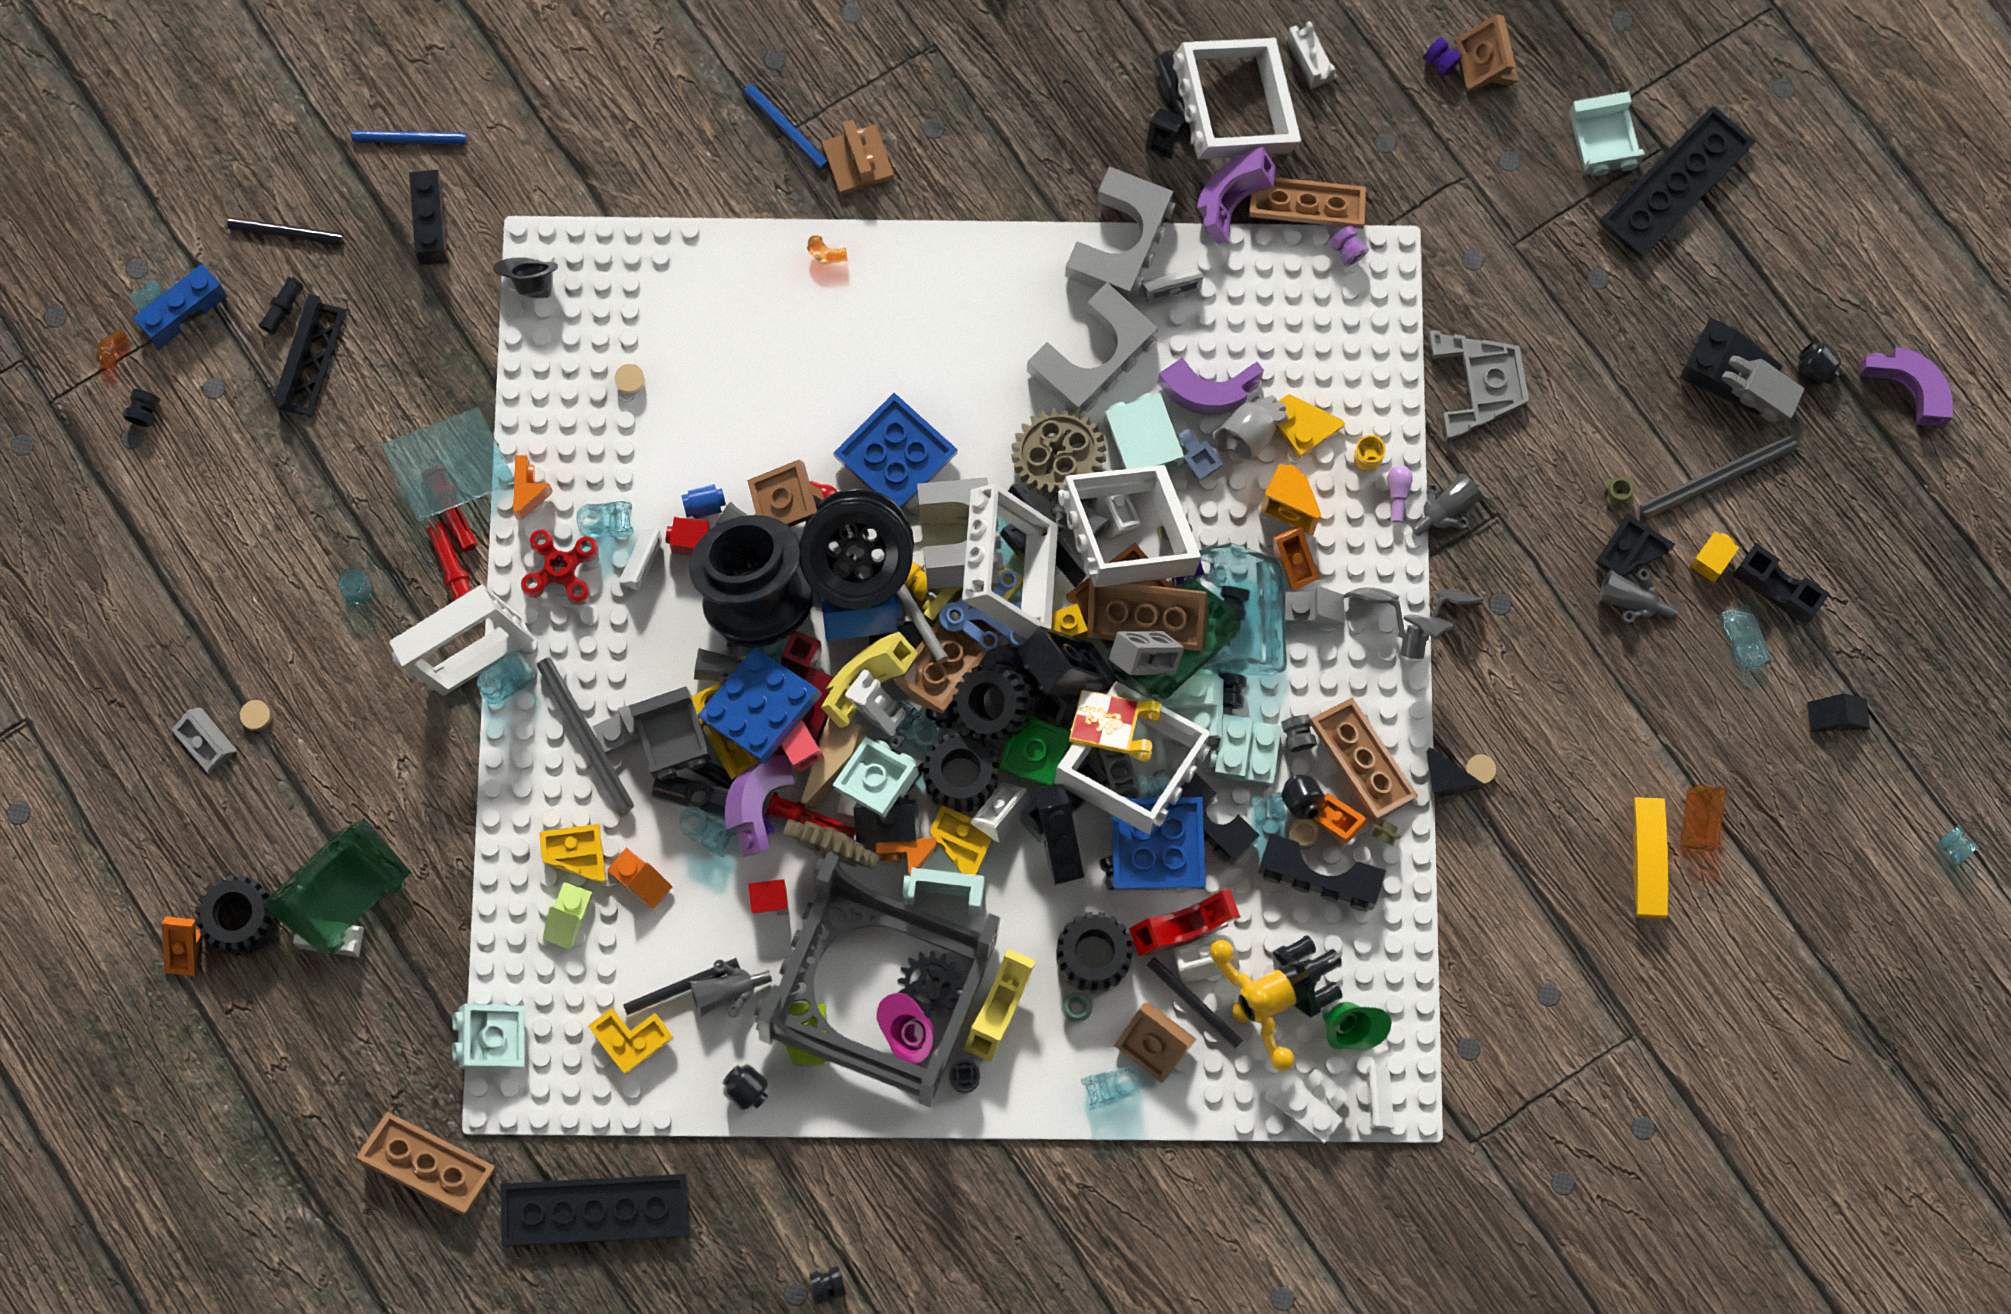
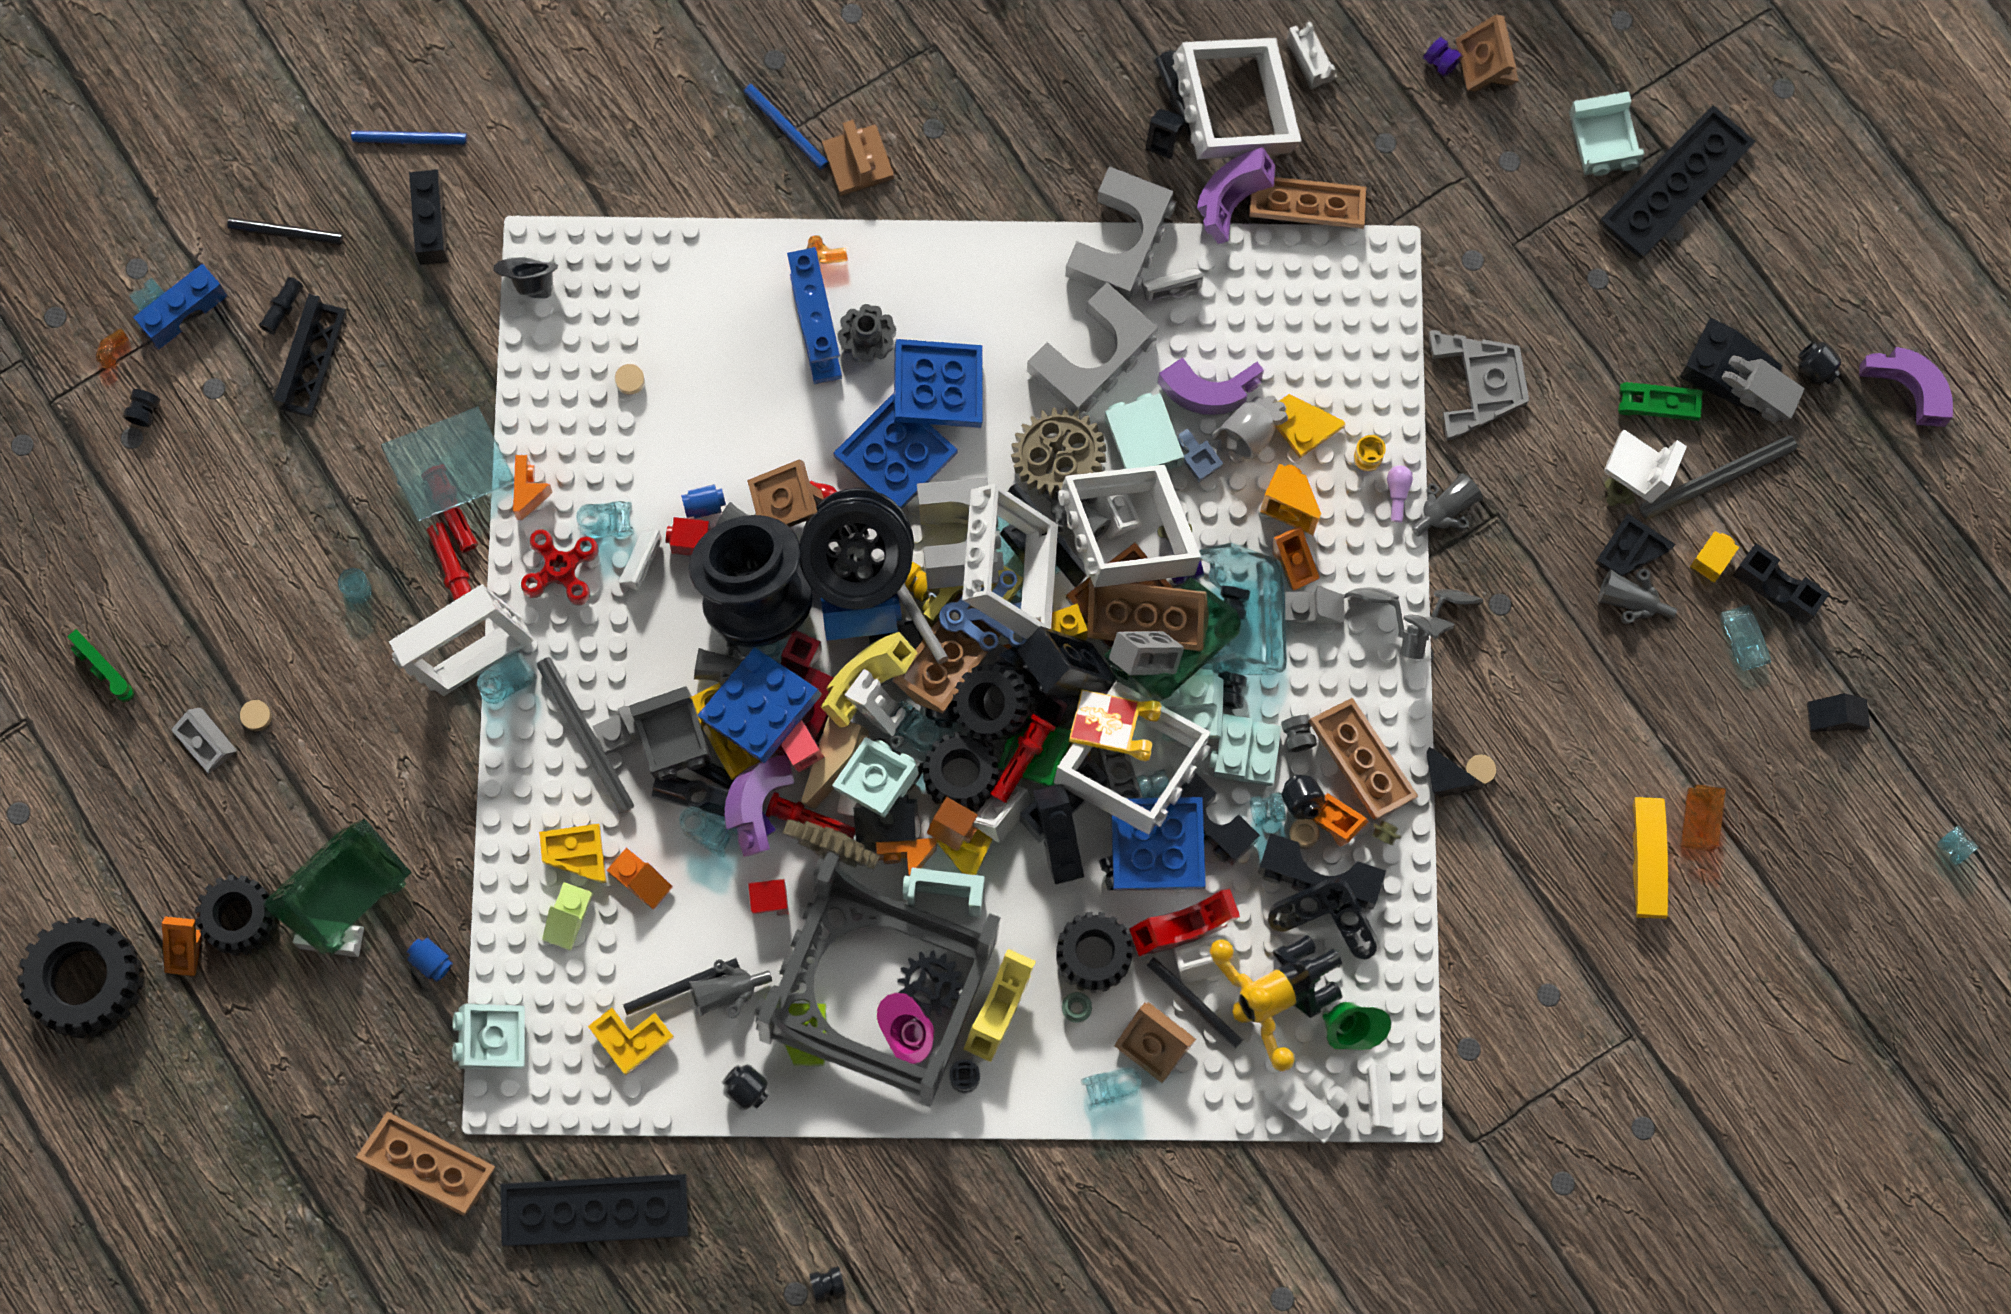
(48, 956): none -> black tyre
(101, 667): none -> green plate
(429, 959): none -> blue brick
(814, 315): none -> blue fence
(867, 333): none -> dark grey plant
(938, 383): none -> blue plate
(953, 824): none -> dark orange brick
(1029, 745): none -> red pin
(1327, 904): none -> black beam
(1348, 246): medium lavender wheel -> none
(1642, 467): none -> white bracket
(1660, 401): none -> green plate

